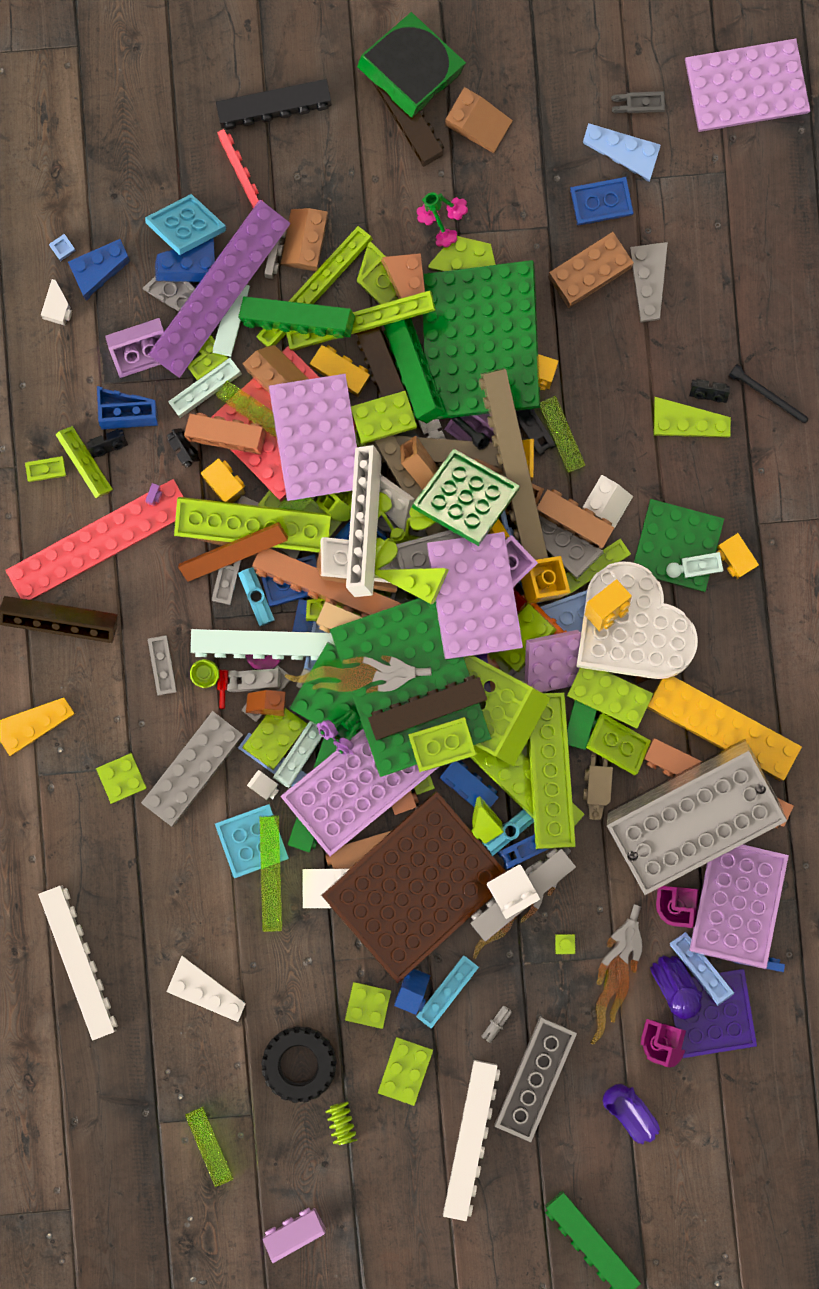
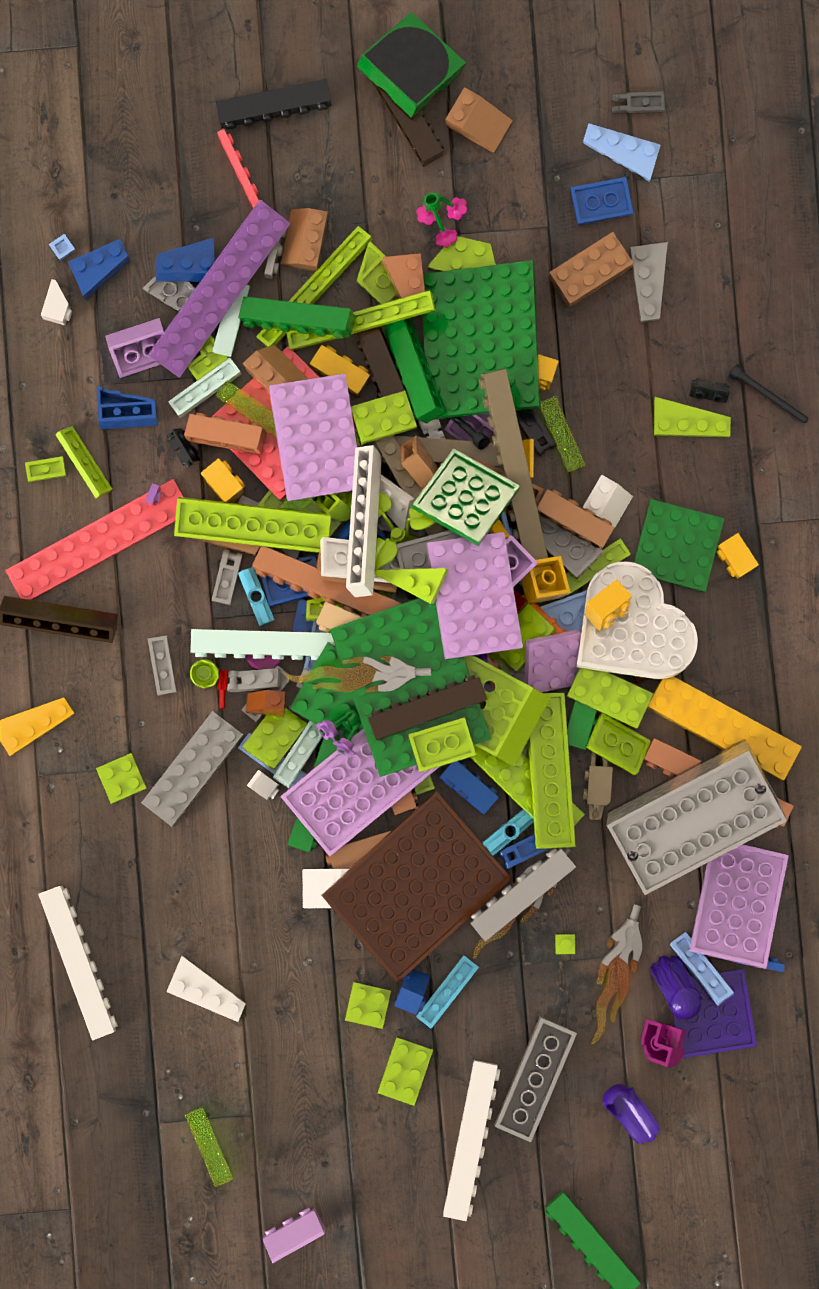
(115, 441): black hinge -> none
(185, 224): medium azure plate -> none
(233, 552): dark orange tile -> none
(242, 841): medium azure plate -> none
(270, 873): clear neon green plate -> none
(291, 1090): black tyre -> none
(341, 1123): lime piece -> none
(485, 822): lime slope -> none
(496, 1024): light grey axle -> none
(513, 891): white bracket -> none
(677, 905): magenta brick -> none
(696, 566): light aqua plate -> none
(747, 85): lavender plate -> none

